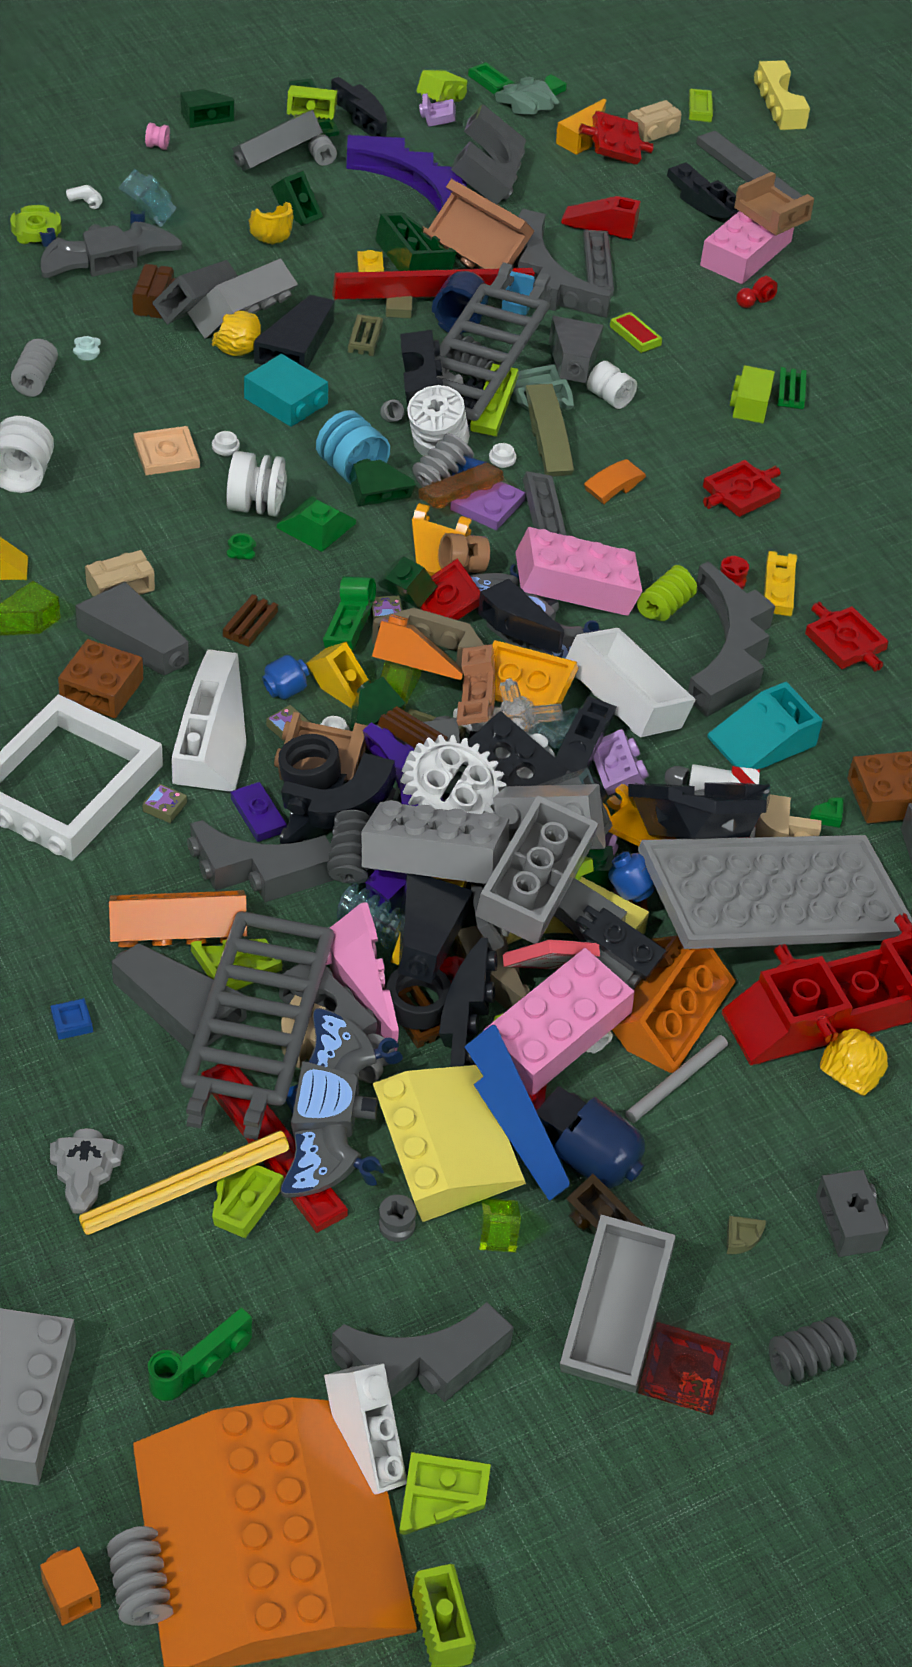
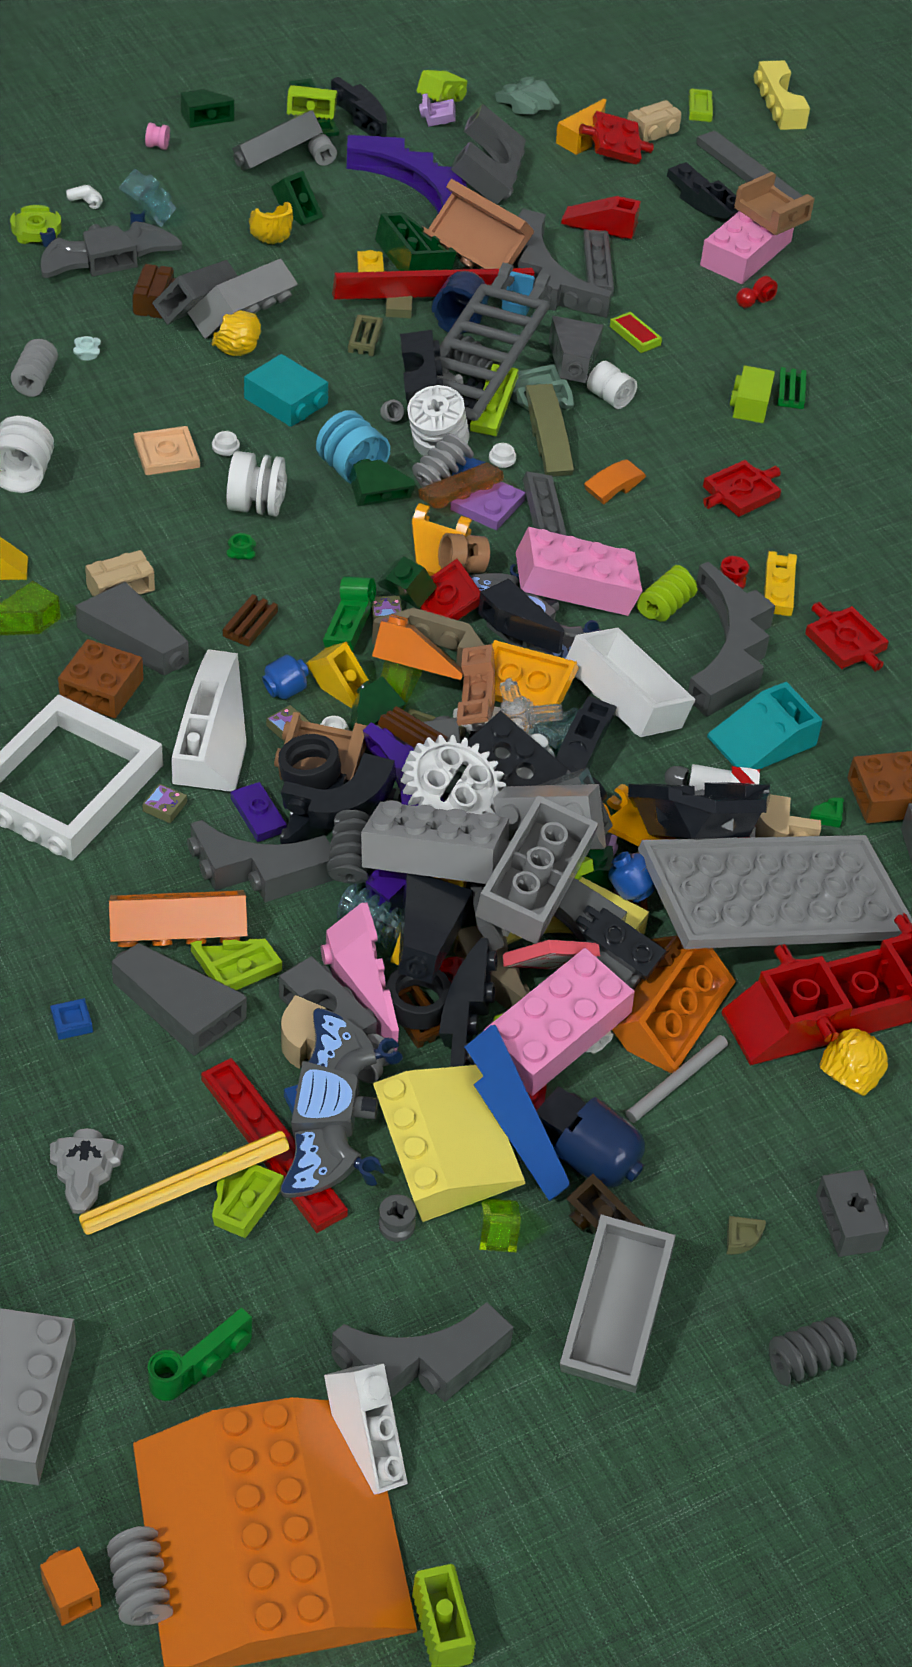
(217, 996): dark grey bar -> none
(297, 333): black slope -> none
(316, 523): green slope -> none
(442, 1490): lime wing -> none
(489, 77): green tile -> none
(555, 84): green tile -> none
(618, 762): lavender bracket -> none
(684, 1368): clear red tile -> none

